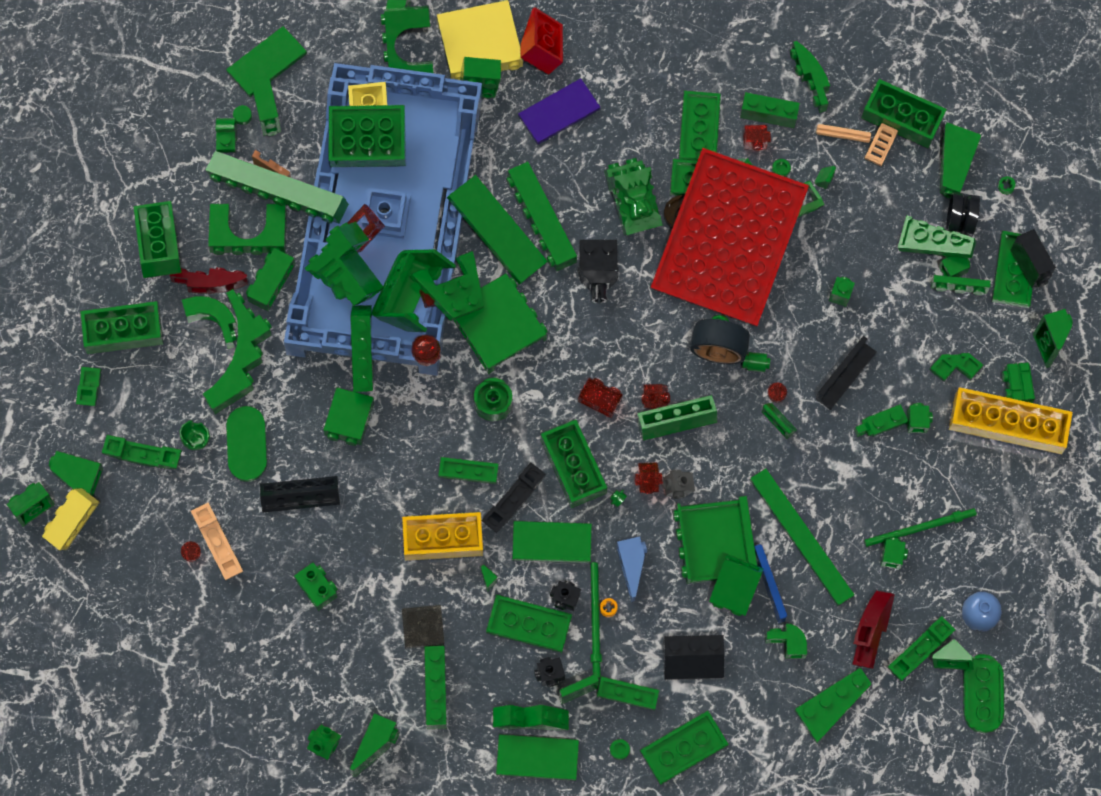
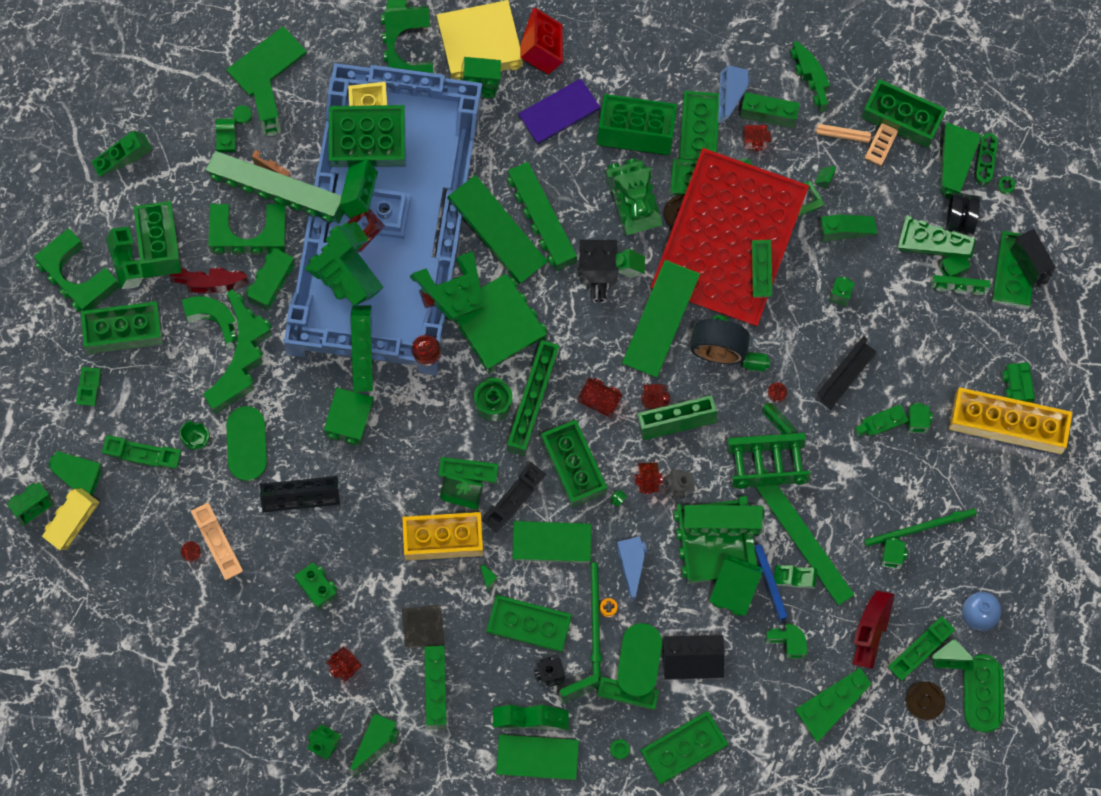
(83, 295): none -> green arch
(120, 249): none -> green arch
(122, 153): none -> green slope
(343, 664): none -> clear red brick
(358, 188): none -> green brick
(401, 294): green windscreen -> none
(462, 492): none -> piece
(533, 398): none -> green brick
(565, 602): black brick -> none
(630, 263): none -> green brick
(636, 124): none -> green slope
(639, 660): none -> green tile
(661, 319): none -> green tile
(724, 519): none -> green brick
(732, 86): none -> medium blue slope
(762, 268): none -> green plate
(772, 443): none -> green fence
(781, 167): green tile -> none
(795, 576): none -> green slope
(846, 227): none -> green slope
(925, 701): none -> dark brown tile
(962, 362): green tile -> none
(991, 153): none -> green beam
(1051, 334): green slope -> none

